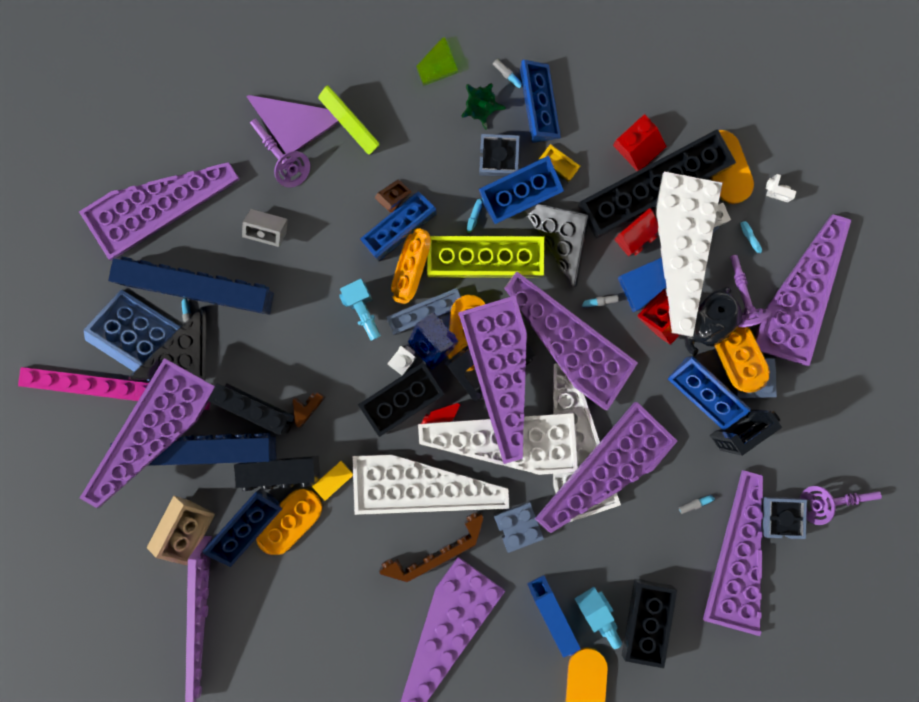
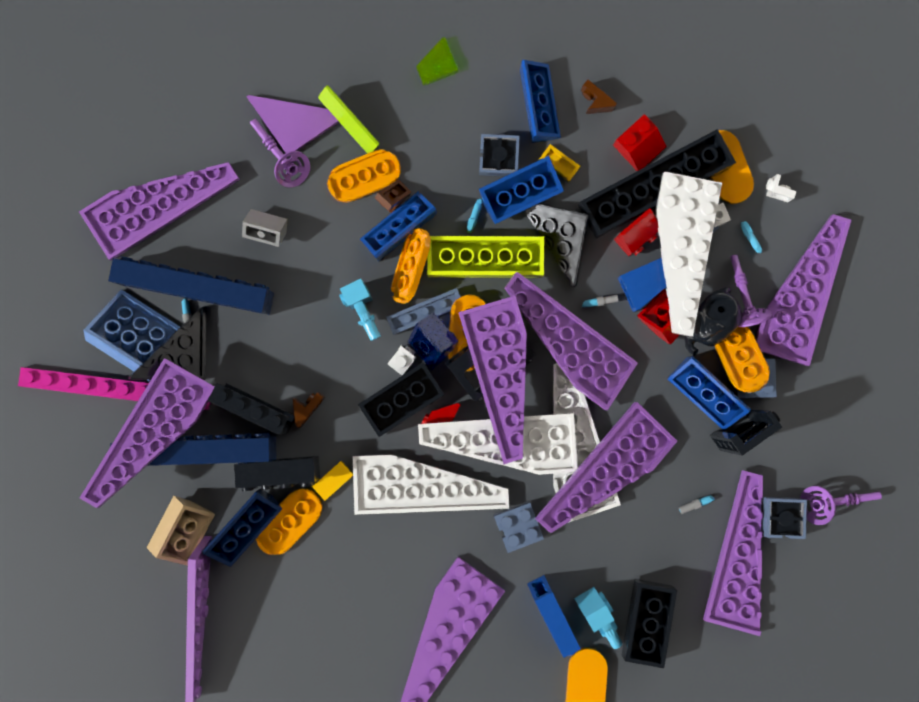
(363, 175): none -> light orange tile
(394, 569): reddish brown slope -> none
(481, 103): dark green piece -> none
(507, 73): light grey piece -> none
(602, 102): none -> reddish brown slope

